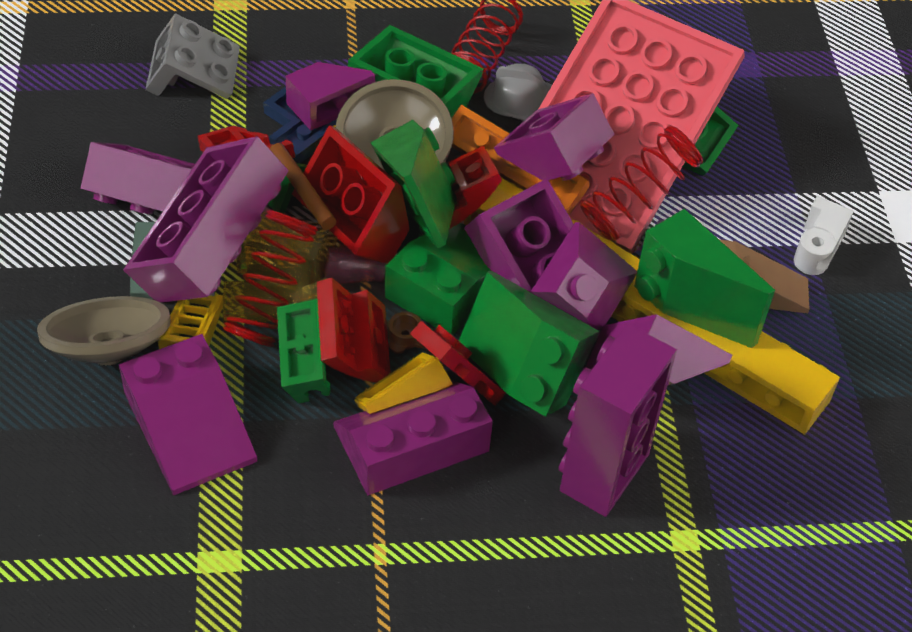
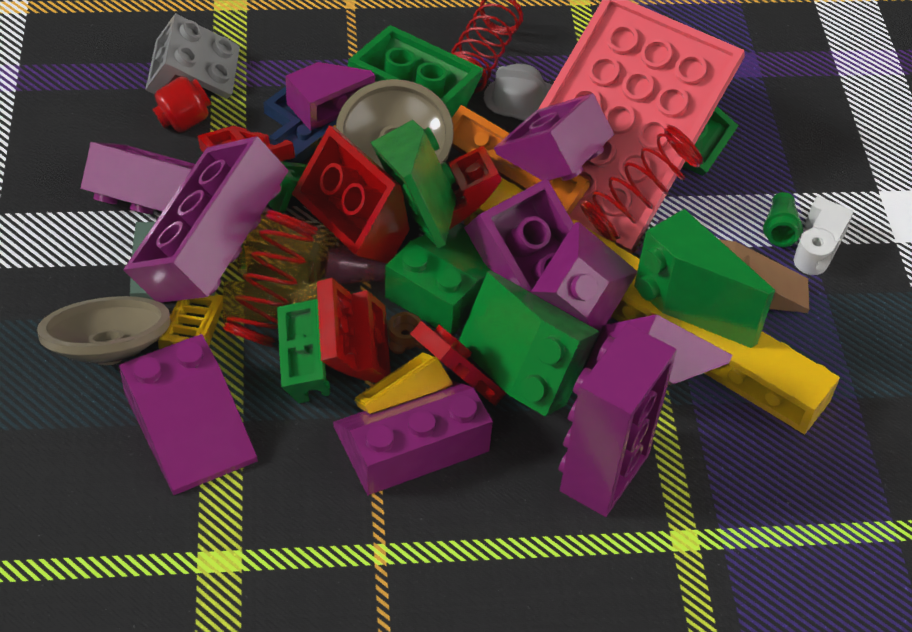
(181, 104): none -> red head
(304, 188): dark orange bar -> none
(783, 221): none -> green cone

